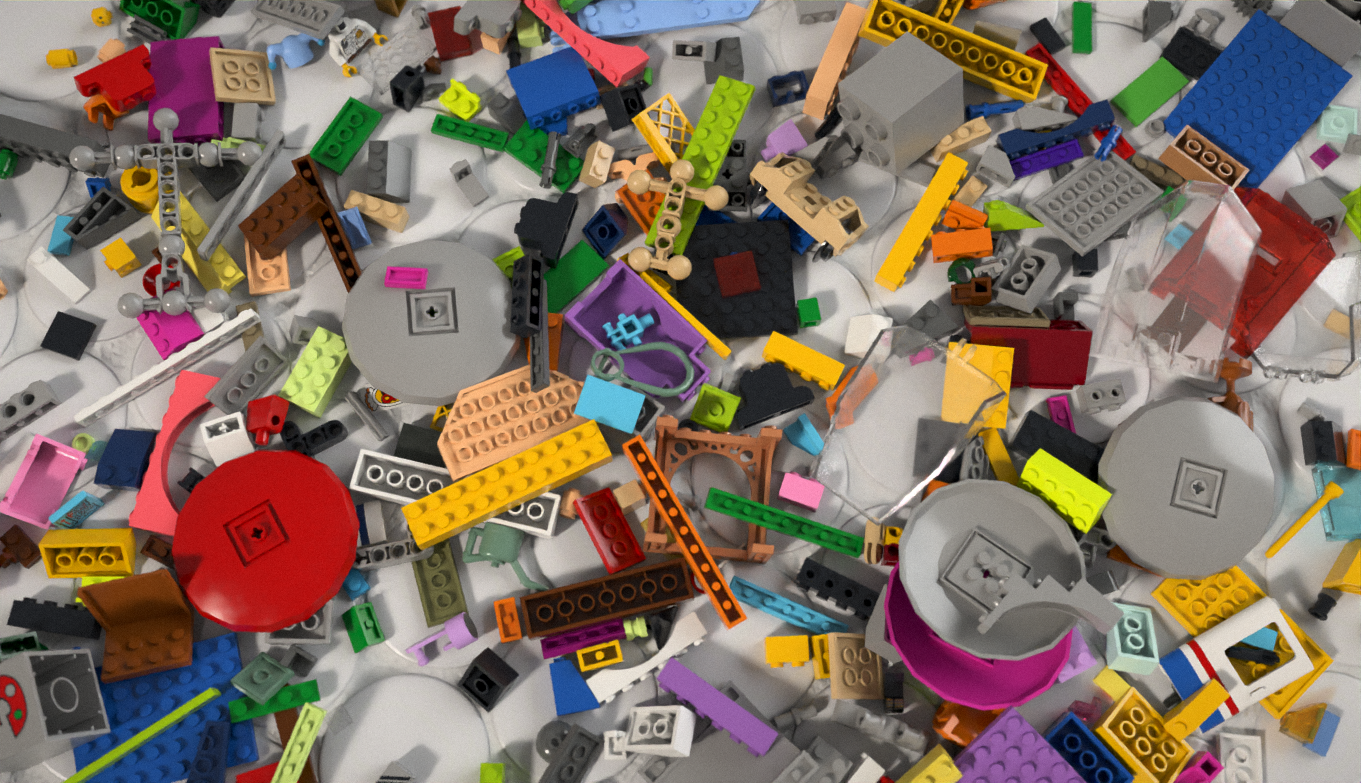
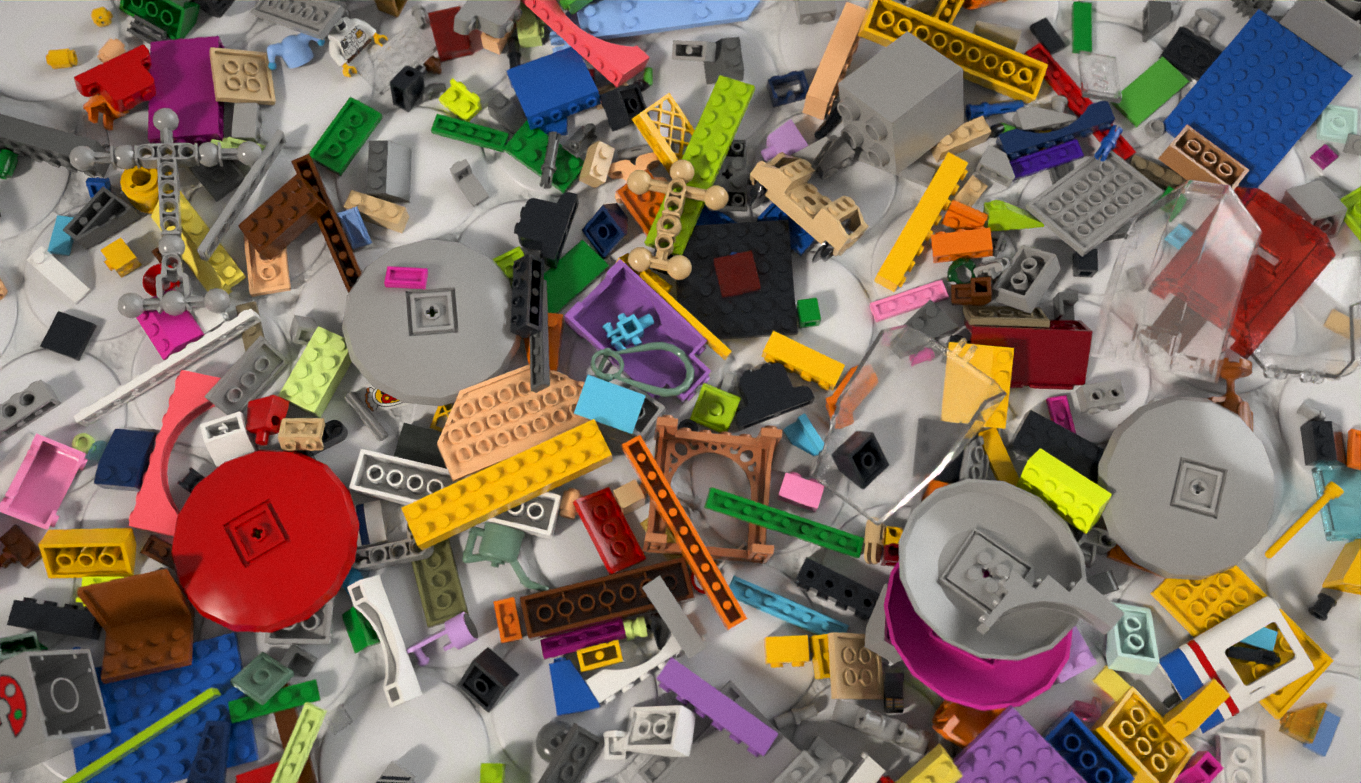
(76, 510): medium azure tile -> none
(301, 434): none -> tan bracket
(400, 679): none -> white arch
(674, 617): none -> light grey tile
(860, 458): none -> black slope
(863, 332): white slope -> none
(908, 300): none -> bright pink tile
(1000, 128): none -> black arm
(1099, 77): none -> clear tile

